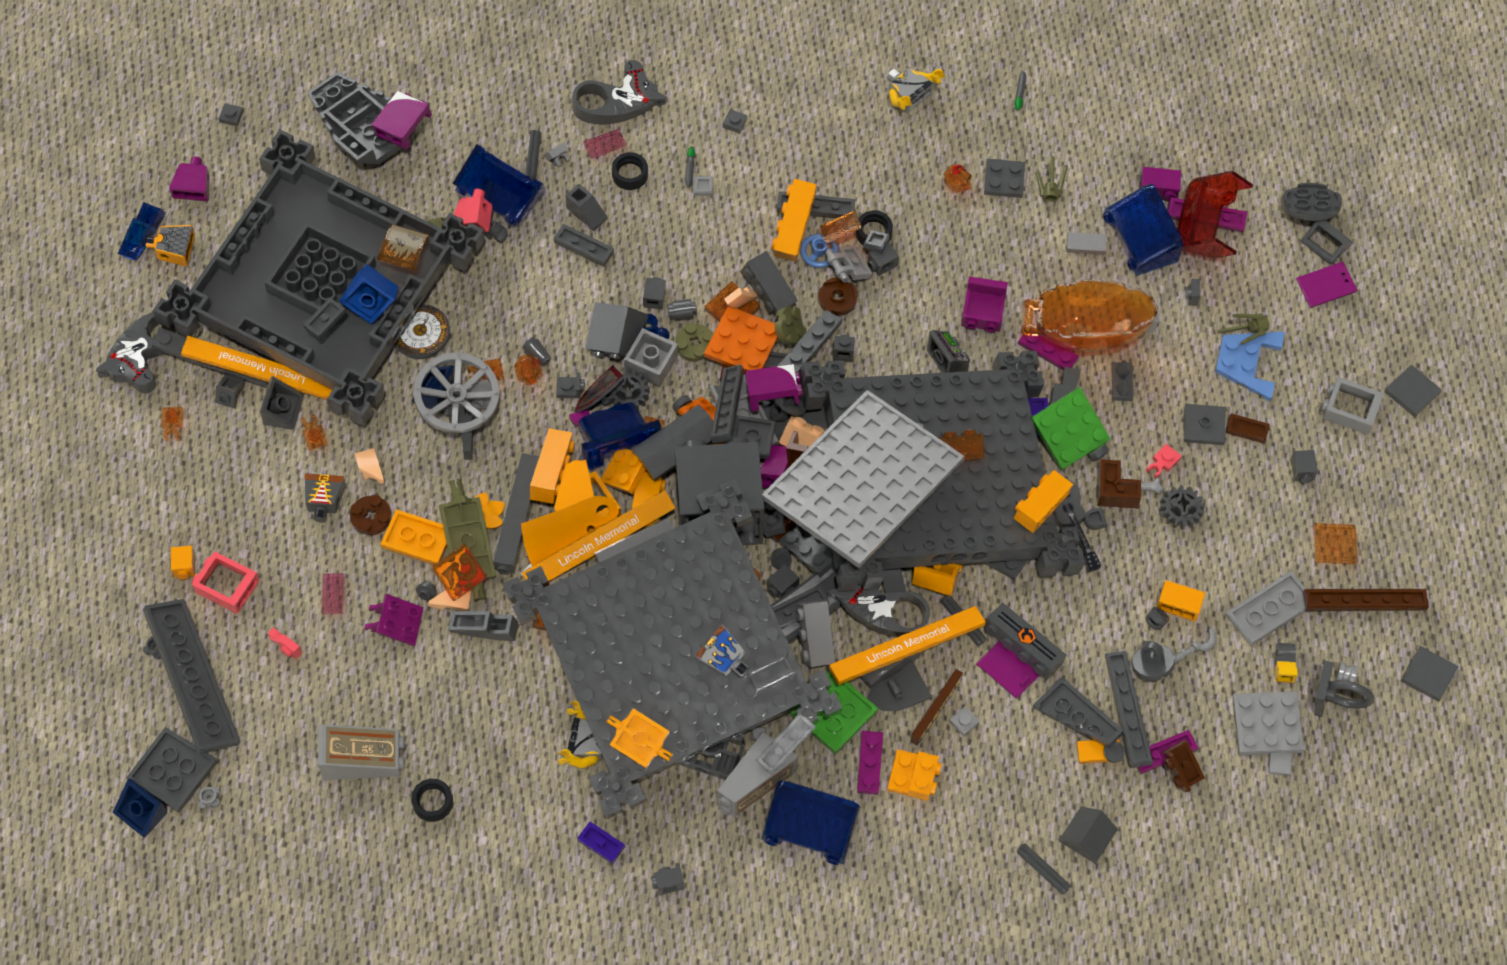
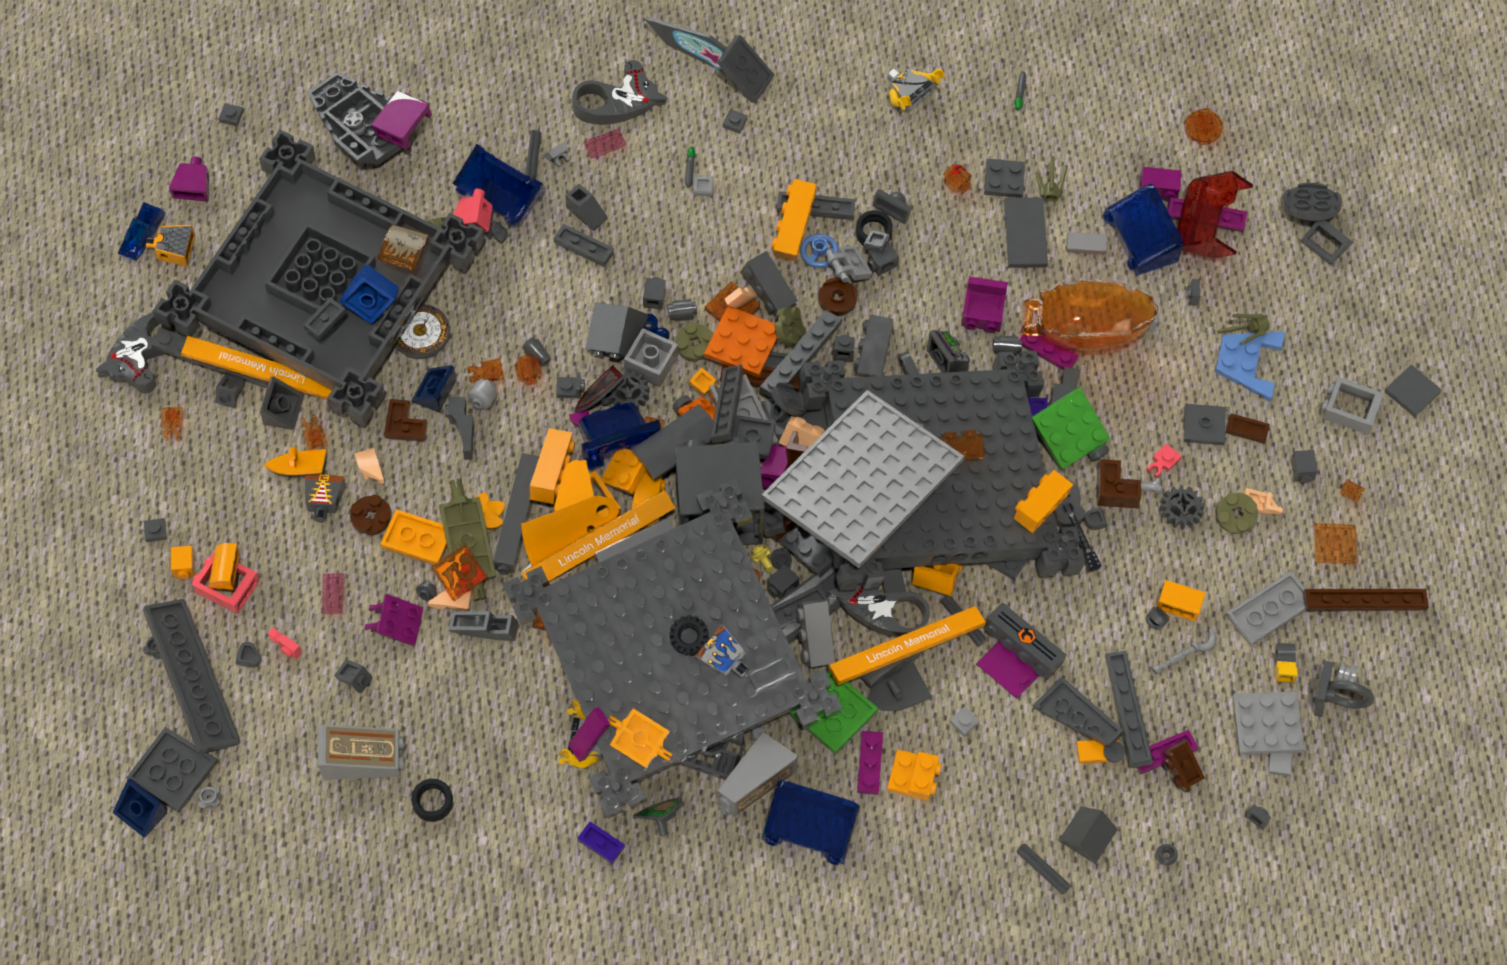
(155, 530): none -> dark grey plate
(224, 566): none -> light orange brick
(248, 655): none -> dark grey tile
(298, 462): none -> light orange shield
(353, 675): none -> dark grey bracket
(355, 123): none -> light grey wheel
(400, 426): none -> reddish brown plate
(456, 389): light grey wheel -> none
(589, 734): none -> magenta tile
(629, 183): black tyre -> none
(661, 813): none -> shield
(668, 880): dark grey brick -> none
(679, 626): none -> black tyre
(702, 381): none -> light orange plate
(736, 60): none -> dark grey piece
(760, 554): none -> light yellow plate
(772, 384): magenta panel -> none
(785, 743): tile -> none
(840, 226): clear orange tile -> none
(874, 346): none -> dark grey wedge
(892, 204): none -> dark grey tile
(907, 364): none -> dark grey beam
(936, 707): reddish brown tile -> none
(1007, 344): none -> dark grey brick
(1025, 232): none -> dark grey tile
(1122, 381): dark grey tile -> none
(1153, 661): dark grey tile -> none
(1169, 849): none -> dark grey plate
(1203, 126): none -> clear orange tile
(1241, 523): none -> olive plate
(1258, 816): none -> dark grey plate
(1264, 502): none -> light nougat slope
(1326, 284): magenta container -> none
(1352, 491): none -> clear orange tile
(1429, 674): dark grey tile -> none

